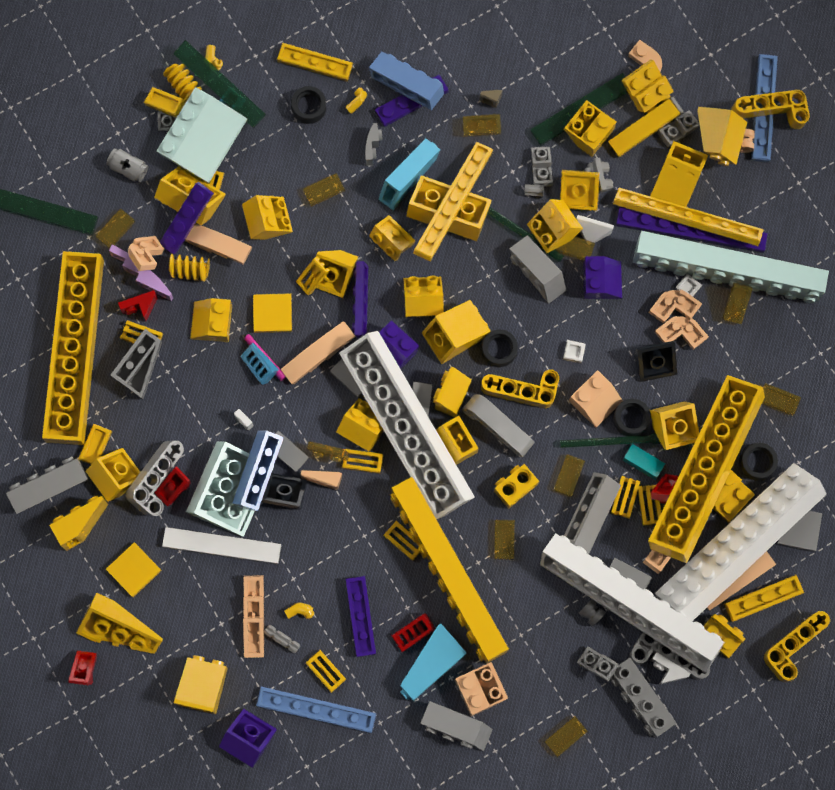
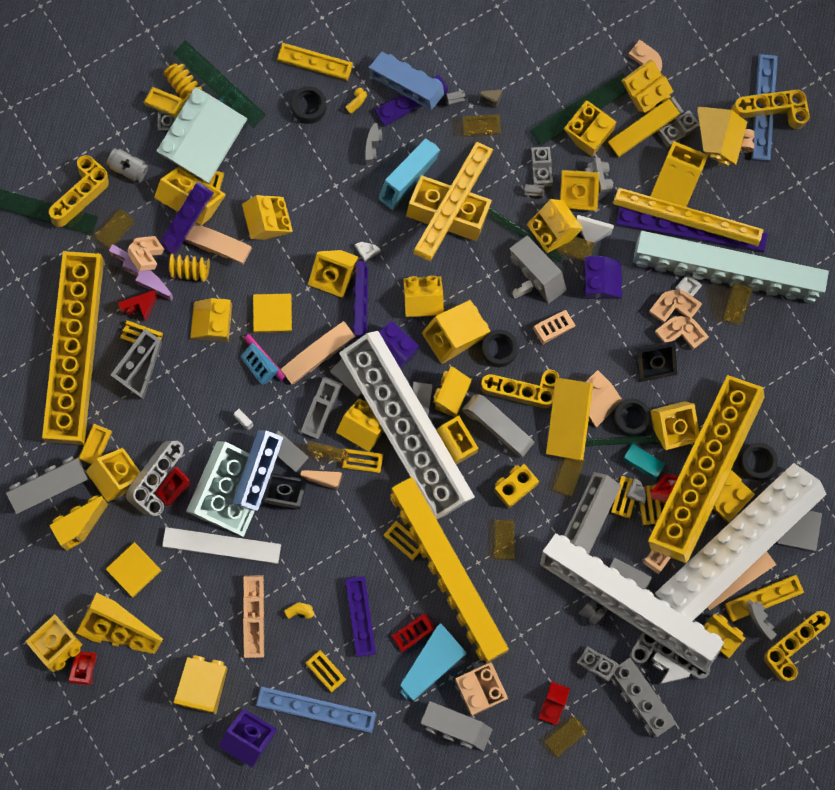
(54, 643): none -> yellow plate
(61, 211): none -> yellow beam
(210, 56): yellow arm -> none
(282, 639): light grey axle -> none
(320, 267): yellow tile -> none
(321, 407): none -> light grey slope
(323, 190): clear yellow tile -> none
(367, 250): none -> white tile
(391, 237): yellow bracket -> none
(455, 97): none -> light grey piece
(526, 288): none -> white tile
(542, 336): none -> light nougat slope
(554, 703): none -> red slope
(569, 418): none -> yellow tile
(574, 351): white tile -> none
(637, 492): none -> light grey tile
(758, 616): none -> light grey slope
(780, 399): clear yellow tile -> none

